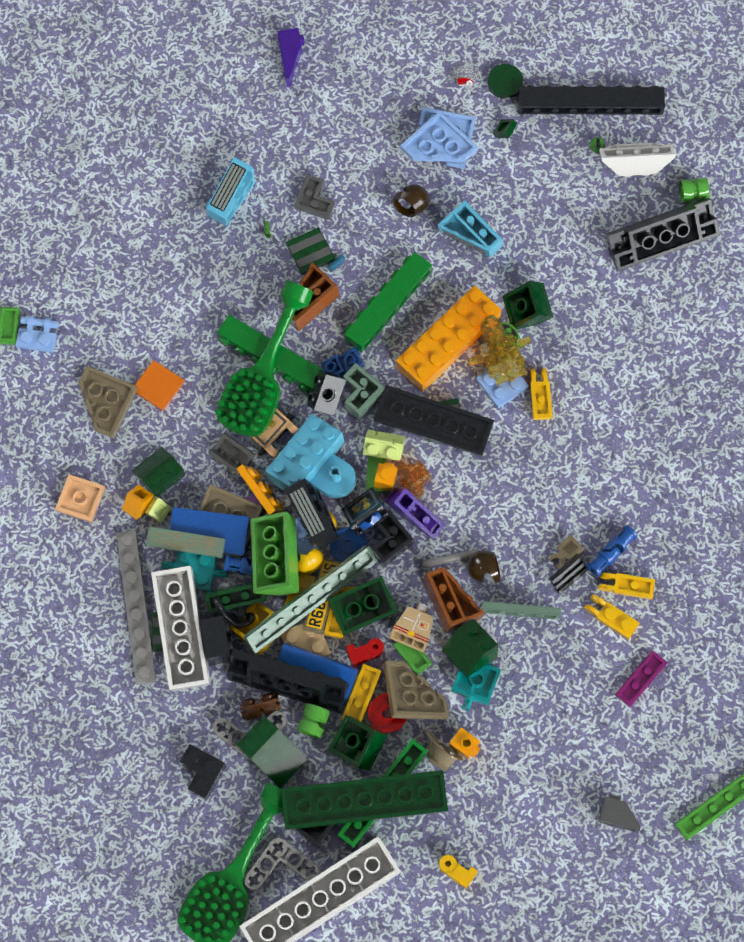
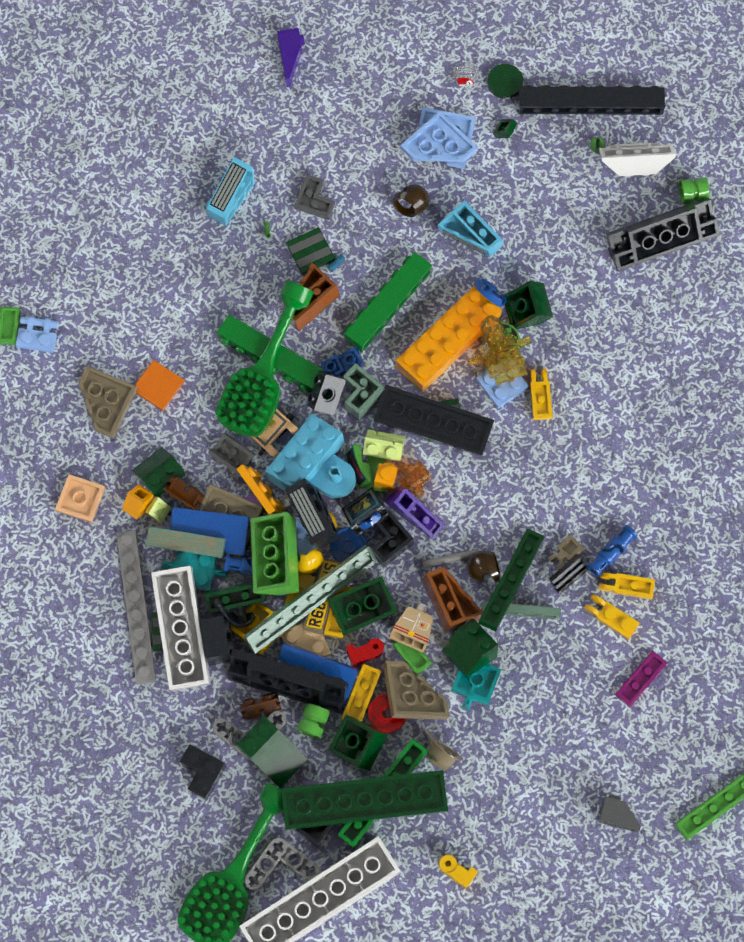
(176, 489): none -> reddish brown hinge
(361, 469): none -> slope
(465, 744): light orange brick -> none
(490, 291): none -> blue tile
(511, 580): none -> dark green plate

